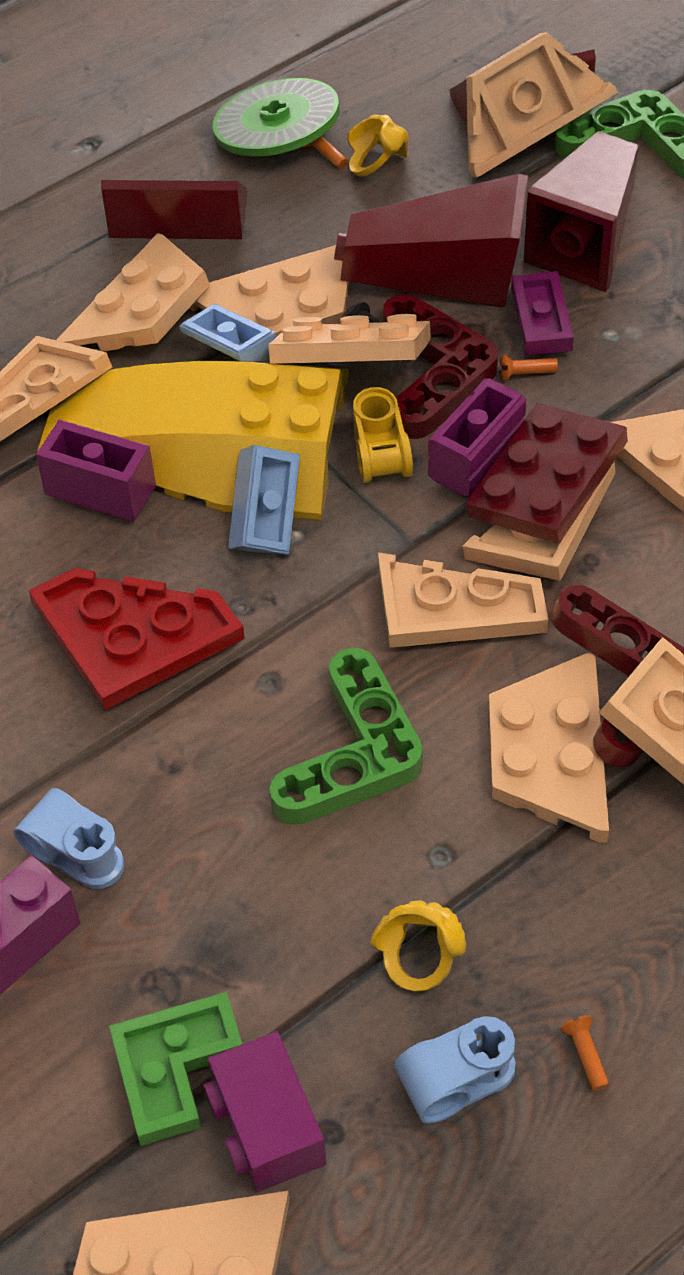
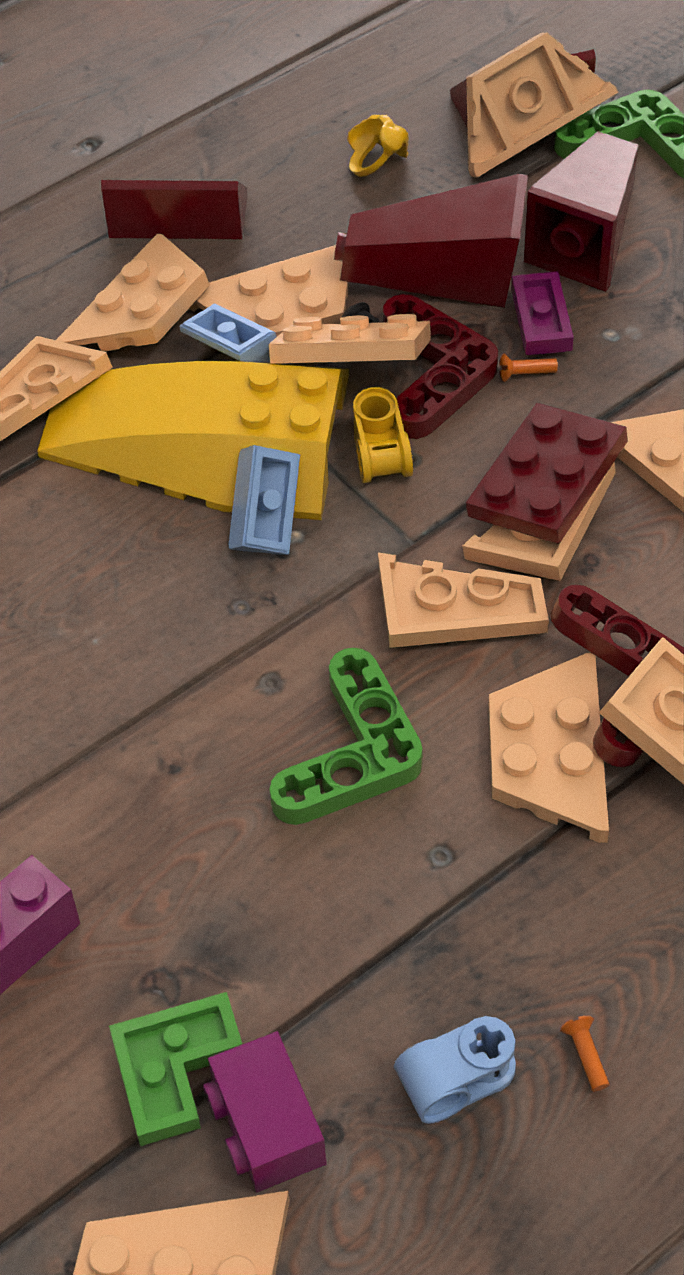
(72, 840): light blue piece -> none
(96, 470): magenta brick -> none
(132, 630): red plate -> none
(276, 117): piece -> none
(329, 152): orange piece -> none
(392, 931): yellow piece -> none
(474, 436): magenta brick -> none

